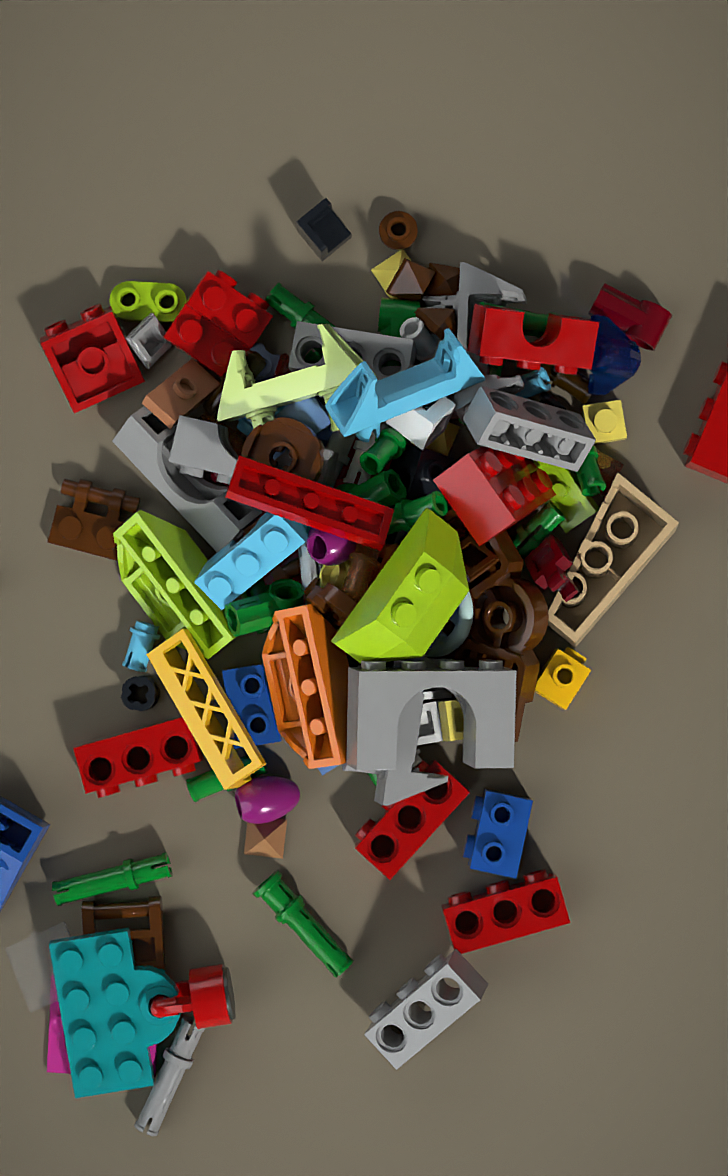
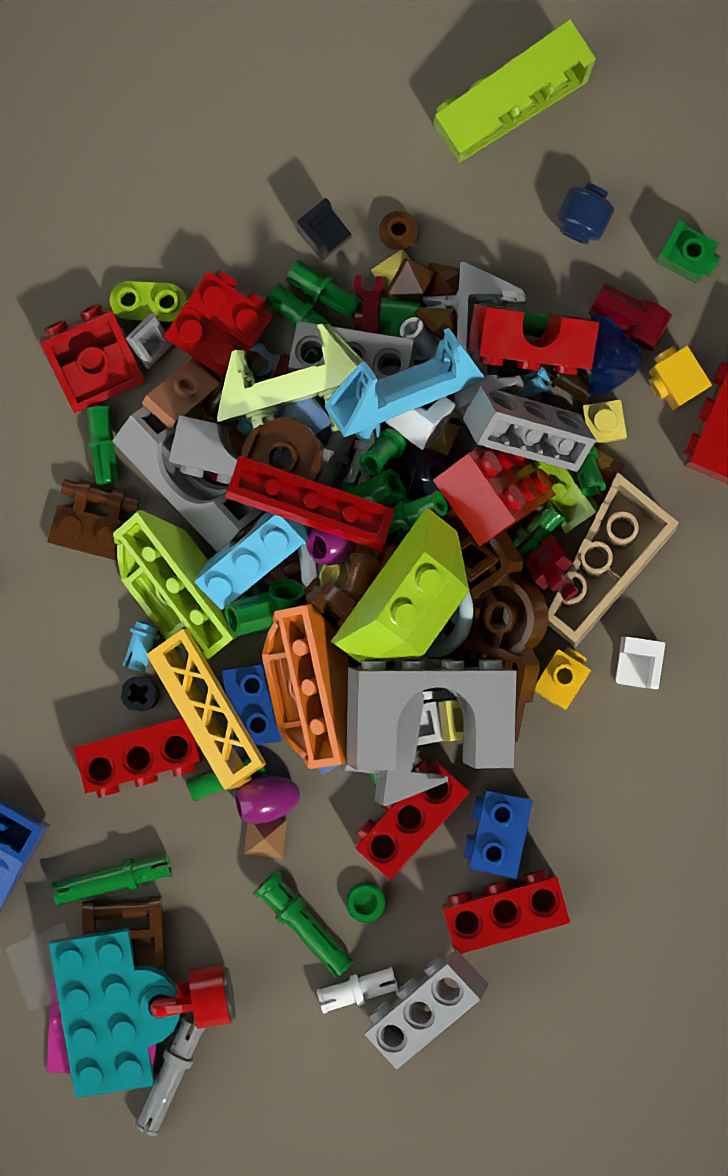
(101, 445): none -> green axle
(322, 289): none -> green axle
(357, 990): none -> white pin
(365, 902): none -> green tile
(368, 318): none -> dark red plate
(515, 92): none -> lime wedge
(585, 213): none -> dark blue head
(639, 662): none -> white panel
(676, 258): none -> green brick
(678, 377): none -> yellow brick

